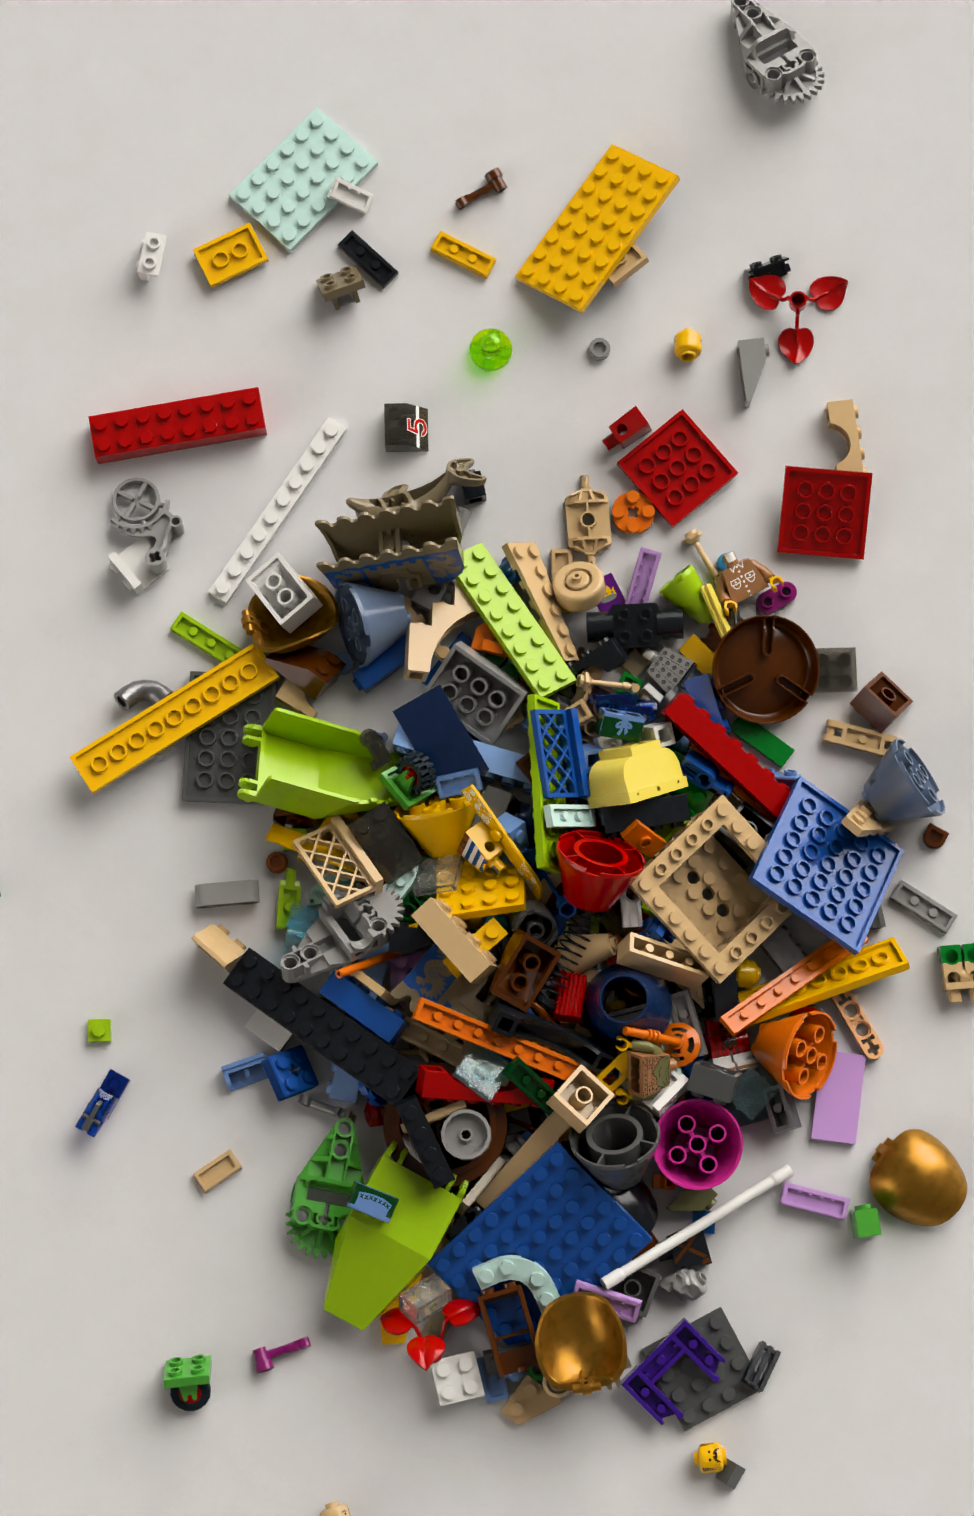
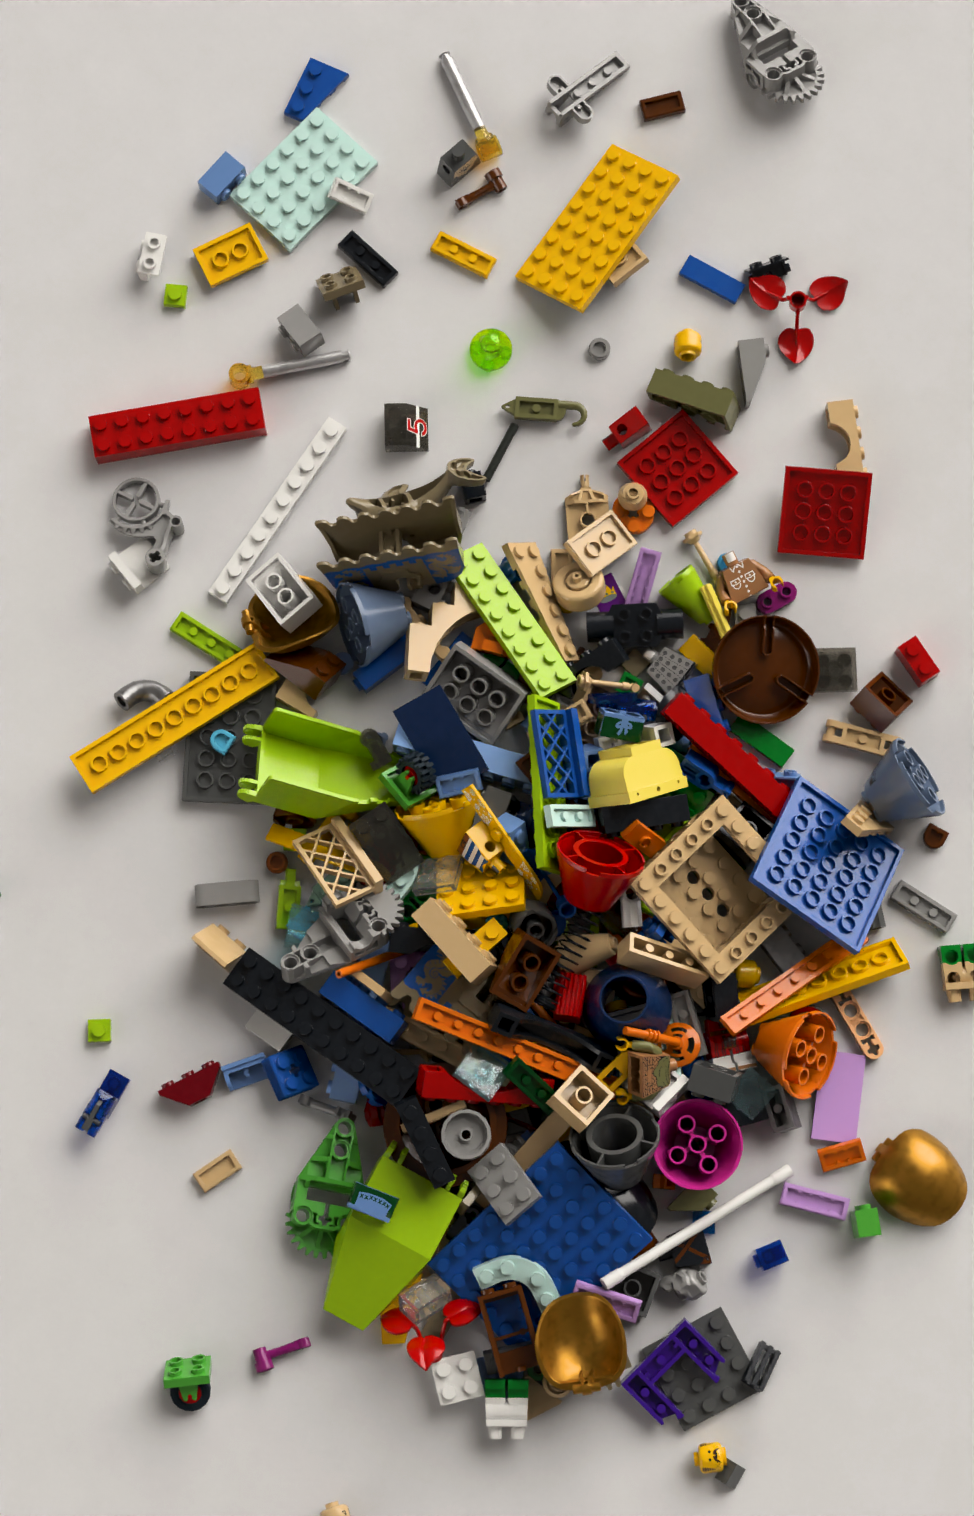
(175, 296): none -> lime plate
(193, 1086): none -> dark red slope
(222, 178): none -> medium blue brick
(222, 741): none -> medium azure tile
(284, 367): none -> flat silver piece
(300, 330): none -> light grey brick
(313, 88): none -> blue wing
(459, 161): none -> dark grey torso
(486, 143): none -> piece
(500, 451): none -> pearl dark grey bar
(504, 1184): none -> light grey plate
(506, 1413): none -> white hips
(543, 409): none -> olive plate
(583, 89): none -> light grey piece
(600, 544): none -> tan tile
(632, 496): none -> tan cone
(662, 106): none -> reddish brown tile
(694, 397): none -> olive wedge
(712, 279): none -> blue tile
(770, 1255): none -> clear blue brick
(841, 1155): none -> orange plate
(917, 661): none -> red brick

